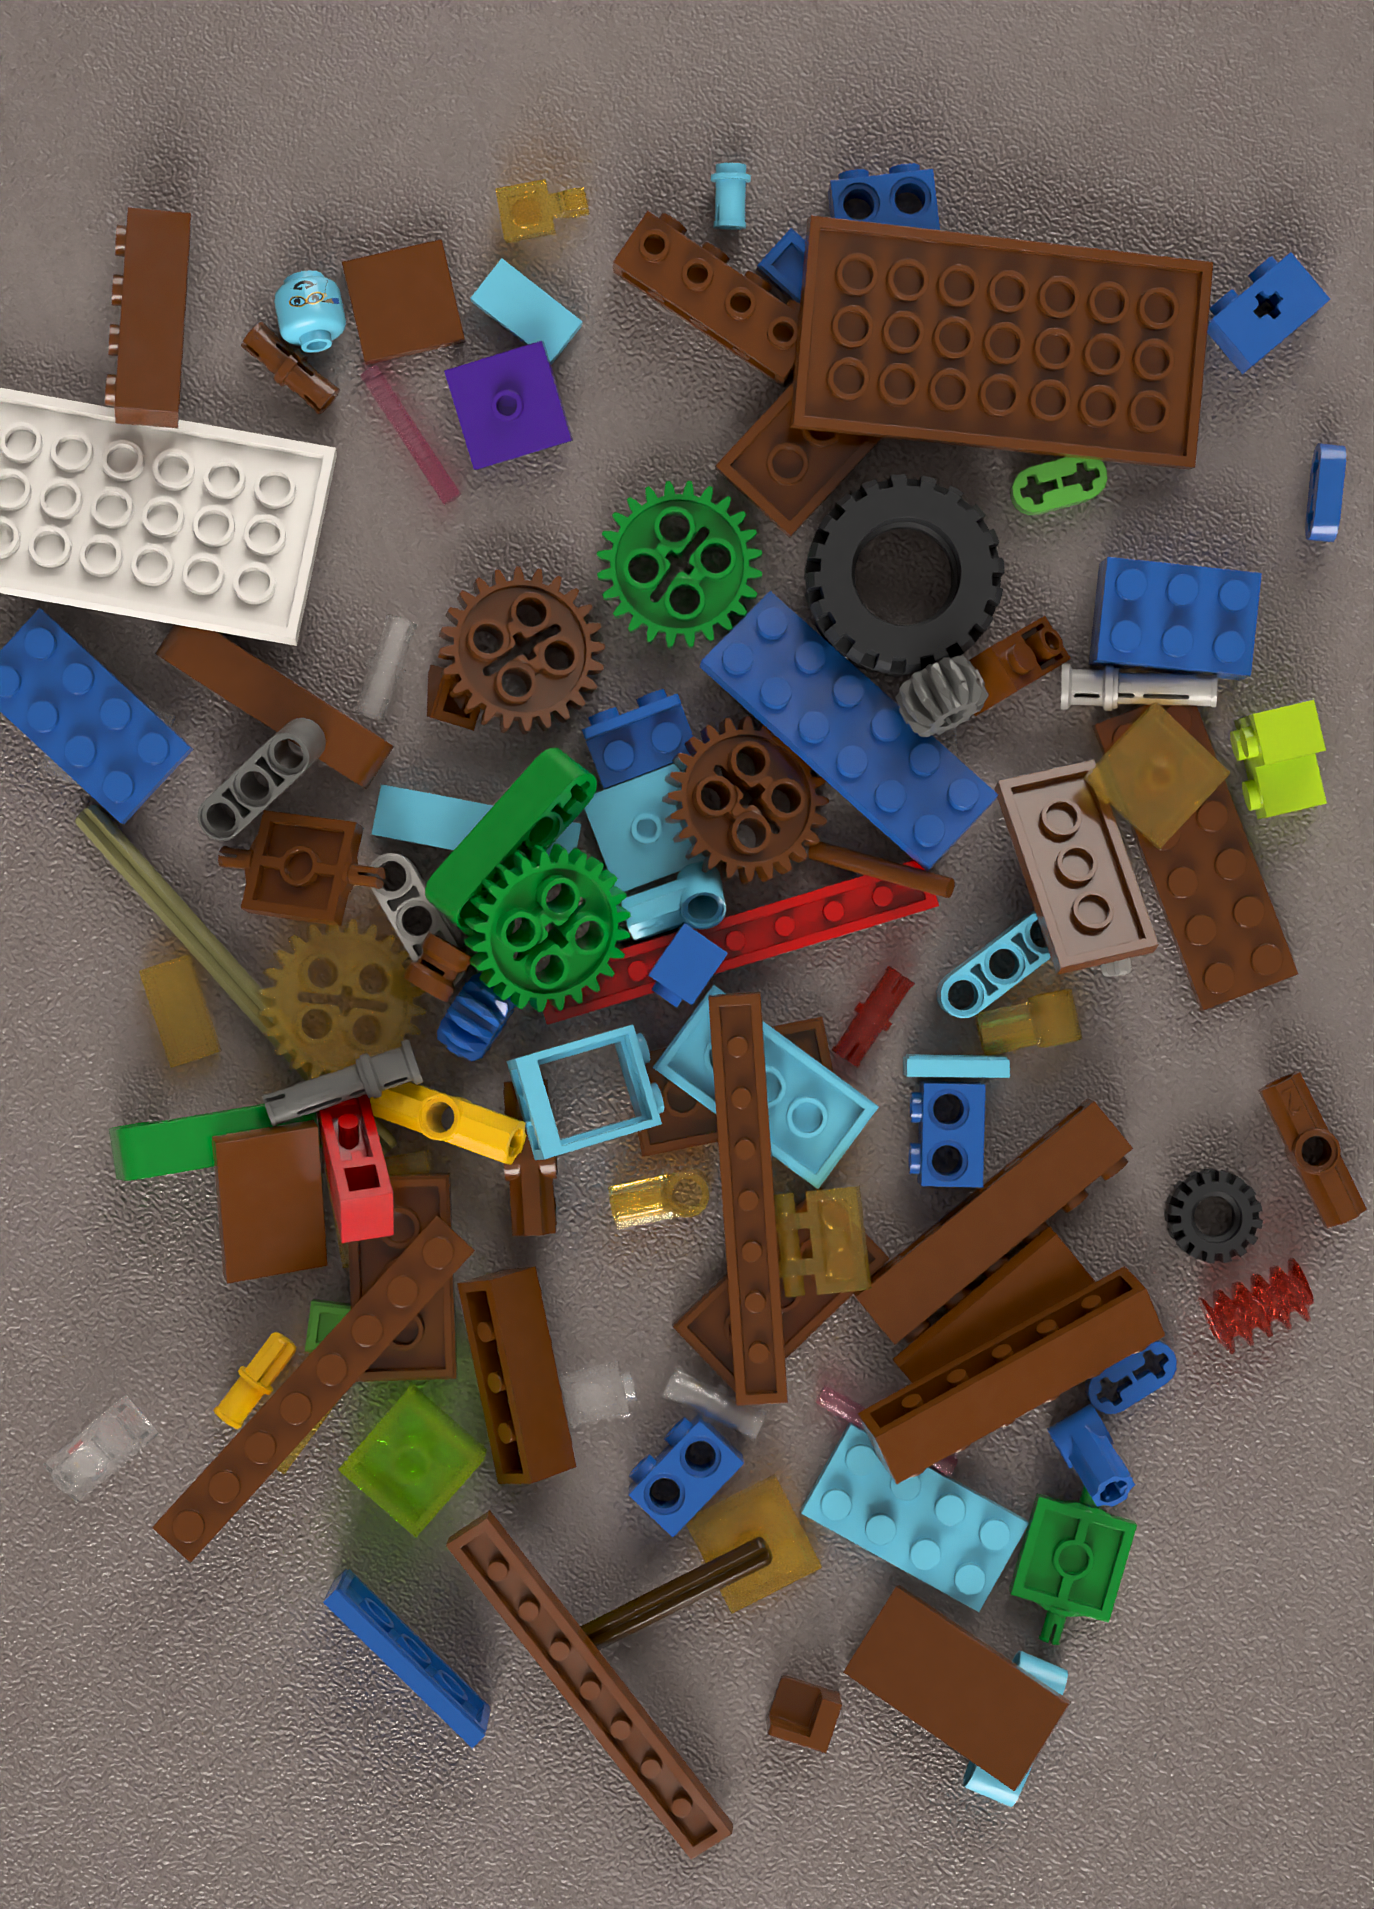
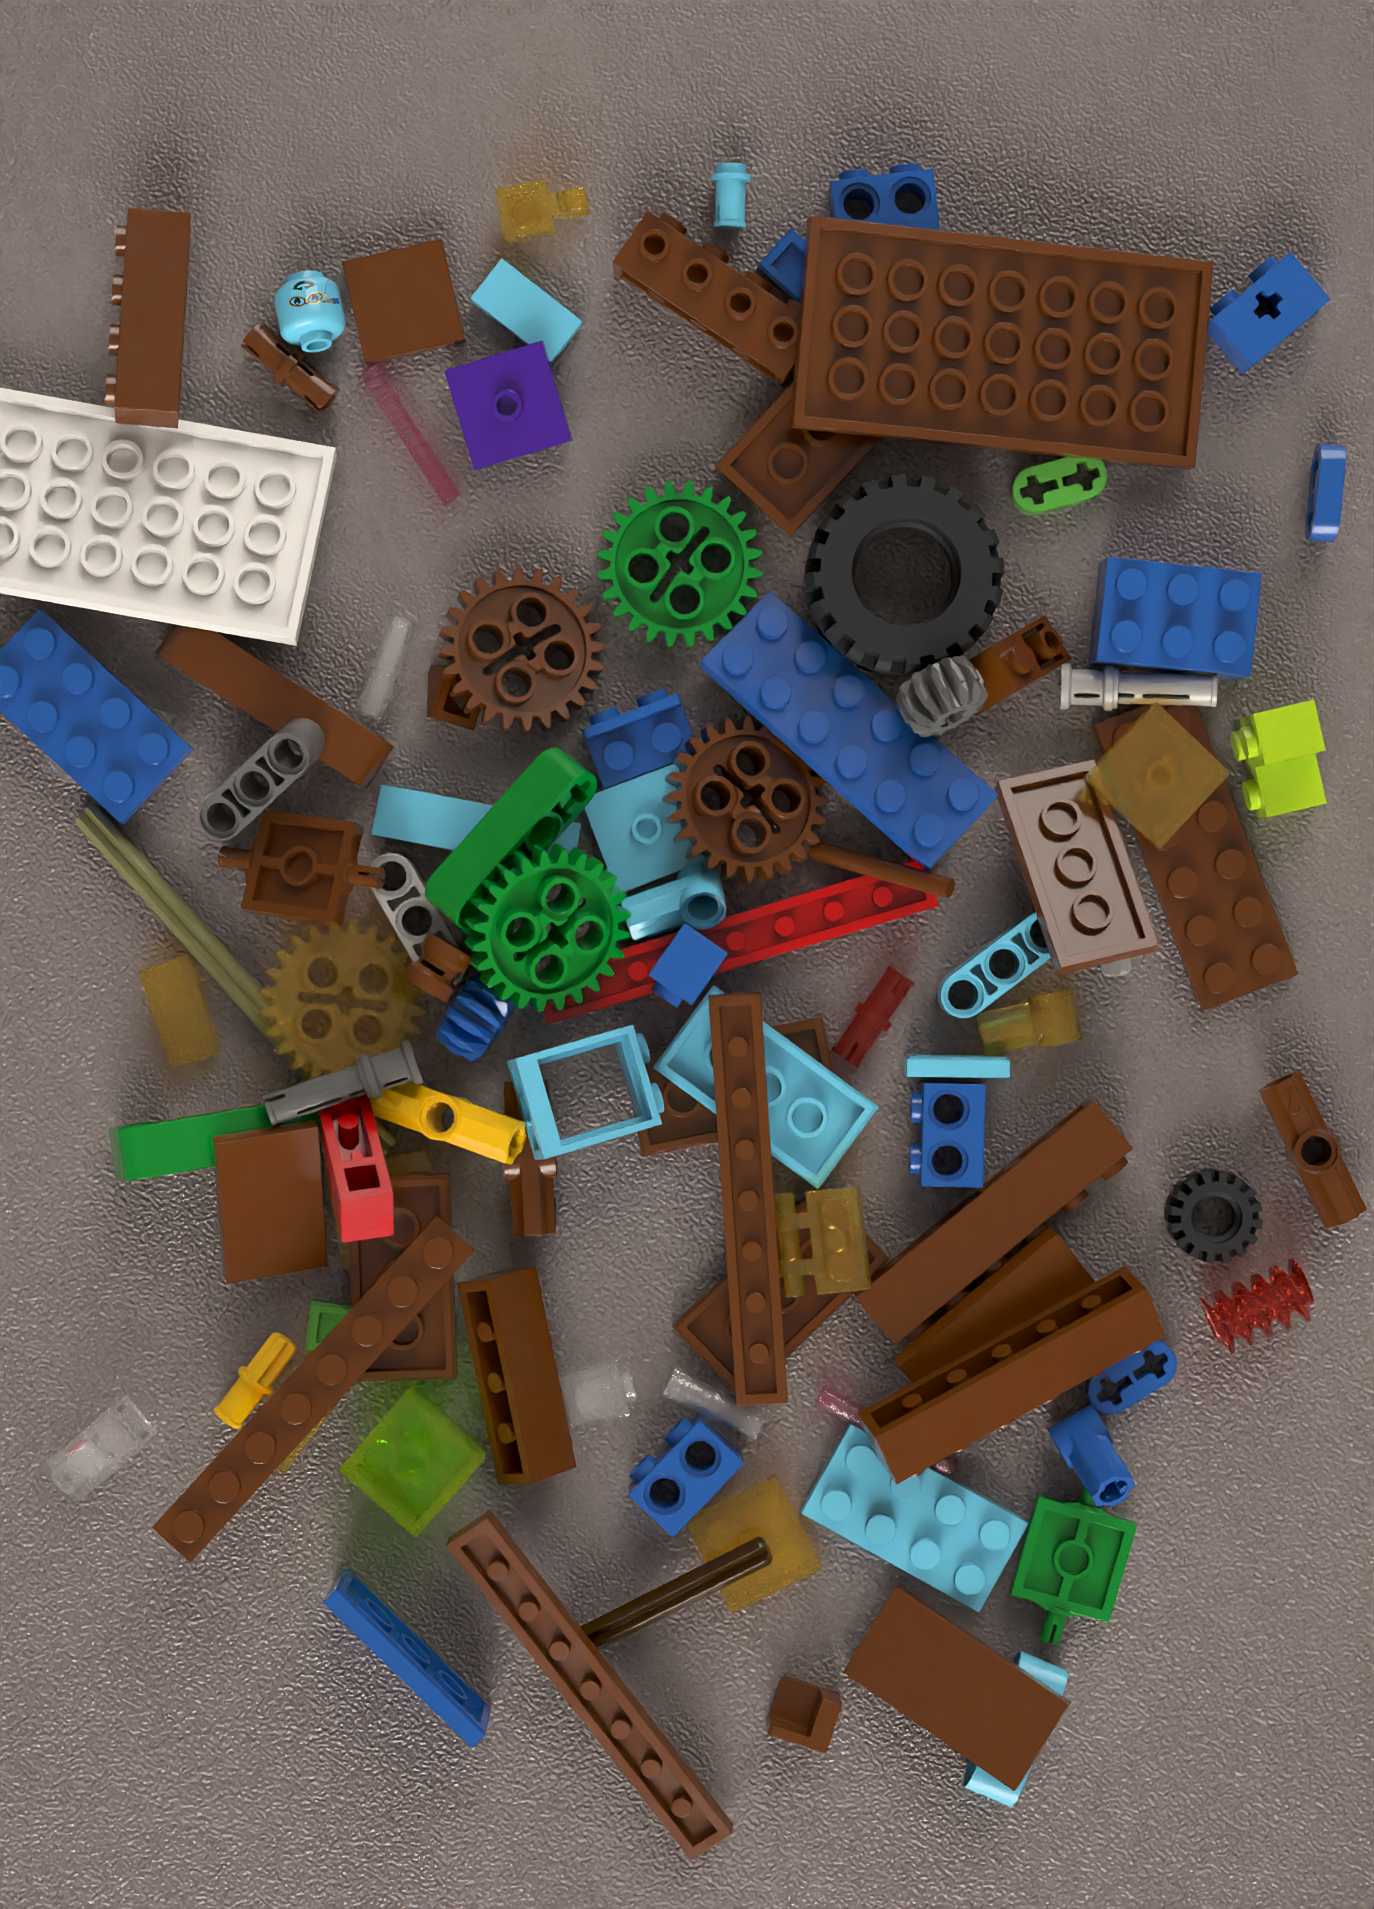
(654, 1198): clear yellow piece -> none

